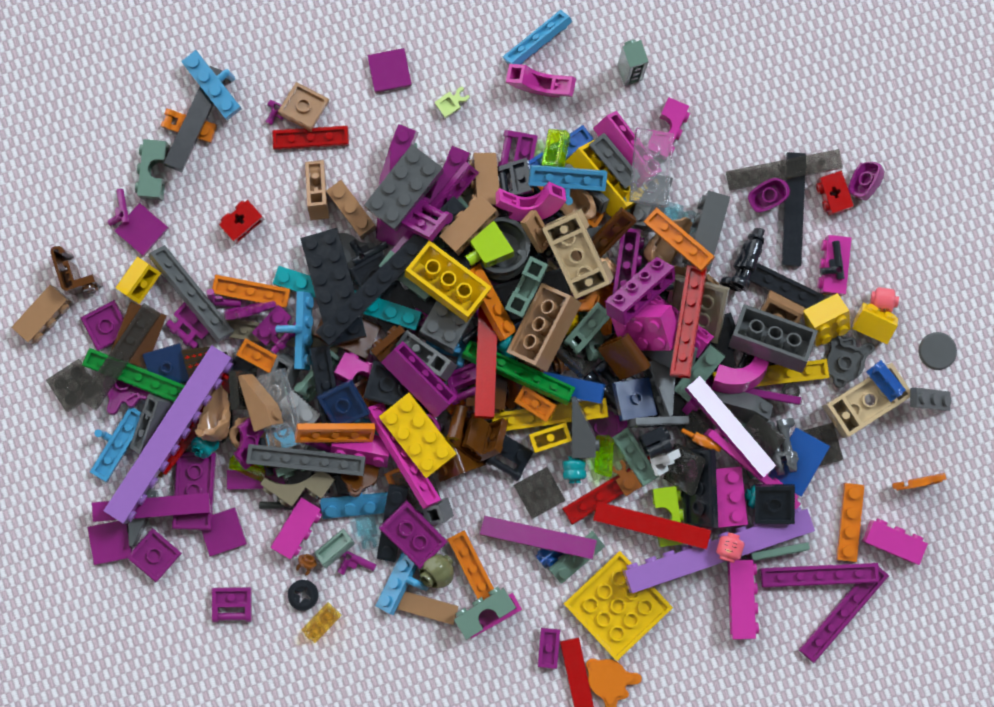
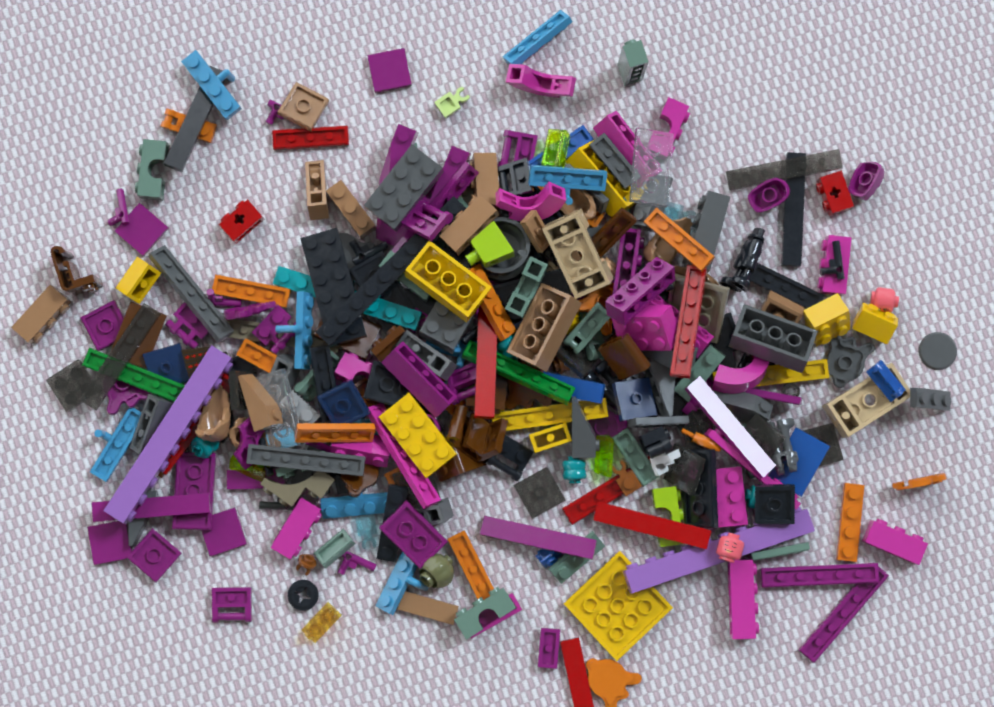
(536, 403): orange plate -> none

